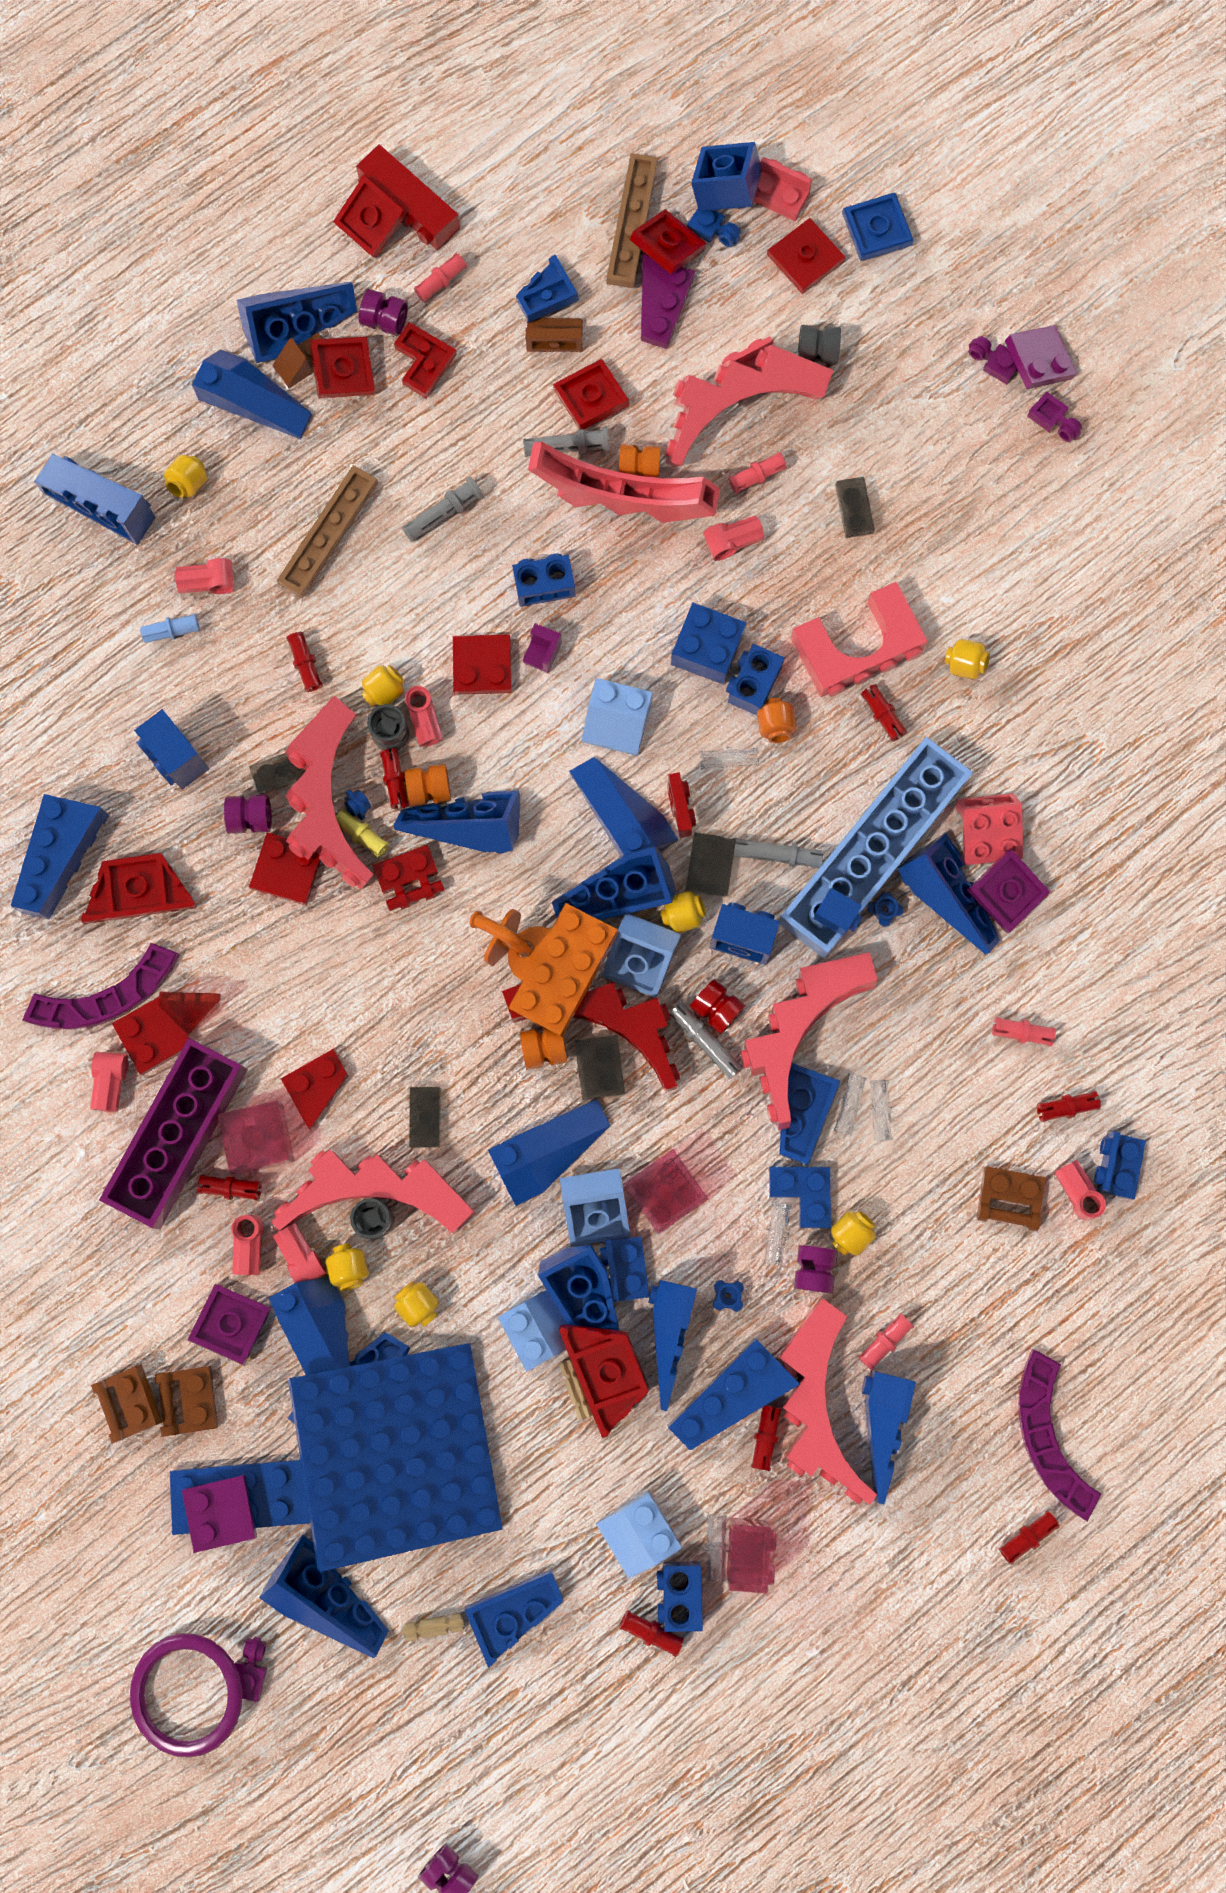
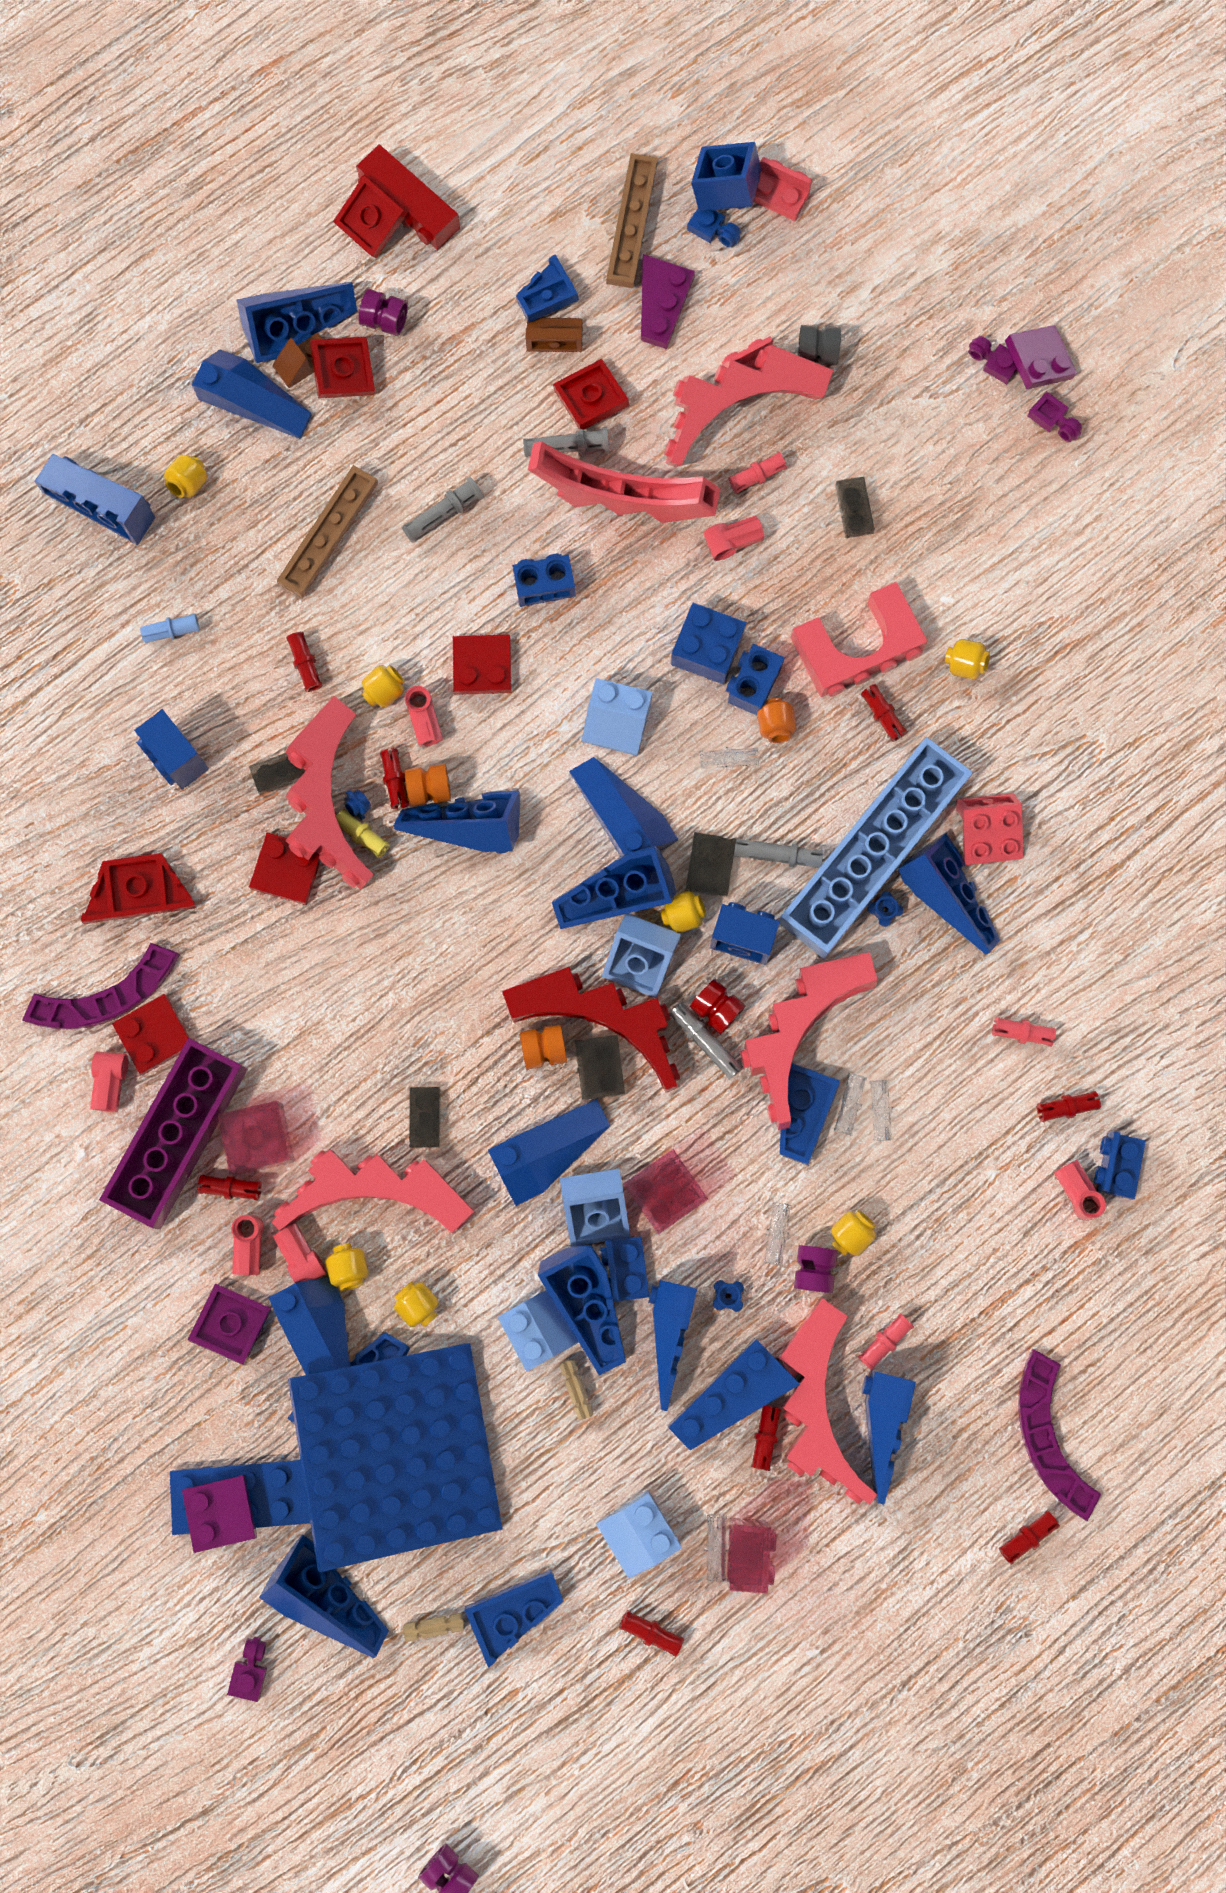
(54, 853): blue wedge -> none
(135, 1400): dark orange plate -> none
(189, 1009): clear red slope -> none
(196, 1398): dark orange plate -> none
(212, 577): coral piece -> none
(234, 1701): magenta wedge -> none
(247, 814): magenta wheel -> none
(314, 1085): red wing -> none
(372, 1219): dark grey wheel -> none
(388, 727): dark grey wheel -> none
(406, 870): red plate -> none
(429, 356): red plate -> none
(440, 277): coral pin -> none
(542, 648): magenta panel -> none
(557, 967): orange plate -> none
(606, 1372): red wing -> none
(639, 462): orange wheel -> none
(667, 241): red plate -> none
(679, 797): red plate -> none
(689, 1596): blue brick -> none
(806, 255): red plate -> none
(811, 1188): blue plate -> none
(838, 912): blue brick -> none
(877, 226): blue plate -> none
(1008, 891): magenta plate -> none
(1011, 1188): dark orange plate -> none

